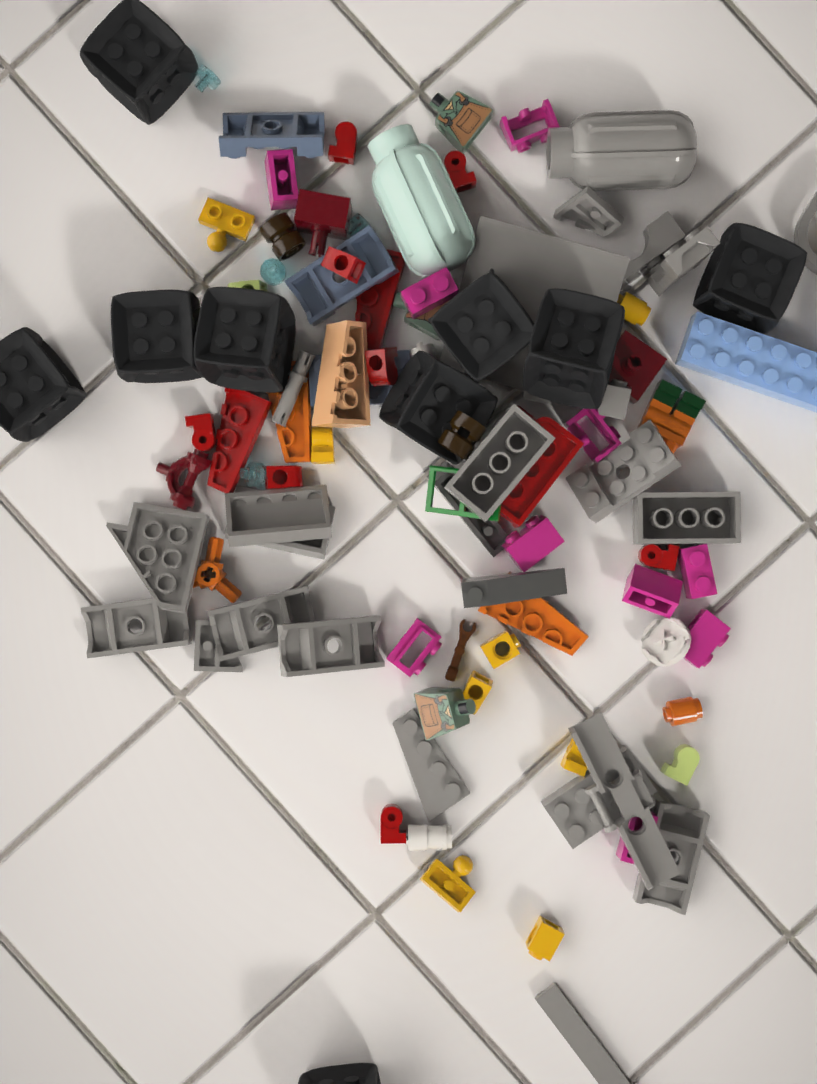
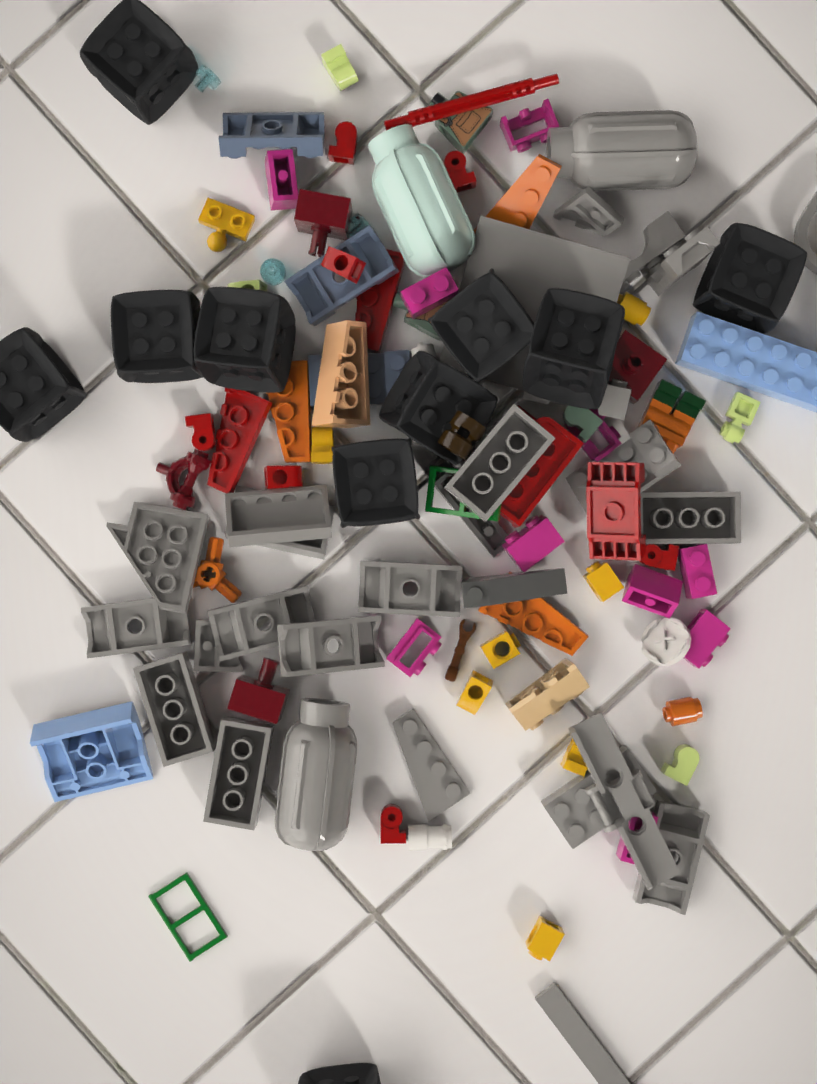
(92, 751): none -> light blue piece
(175, 708): none -> light grey brick
(203, 906): none -> green window
(238, 773): none -> light grey brick
(254, 474): clear light blue tile -> none
(259, 696): none -> dark red brick
(284, 239): dark brown wheel -> none
(292, 388): light grey pin -> none
(316, 776): none -> light grey piece
(339, 67): none -> yellowish green leg
(375, 482): none -> black piece
(382, 366): red leg -> none
(383, 589): none -> light grey piece
(443, 710): torso -> none
(448, 883): yellow plate -> none
(472, 101): none -> red axle
(525, 197): none -> orange wing
(547, 694): none -> tan wedge
(582, 419): none -> sand green leg
(602, 580): none -> yellow brick
(615, 510): none -> plate
(742, 411): none -> yellowish green plate

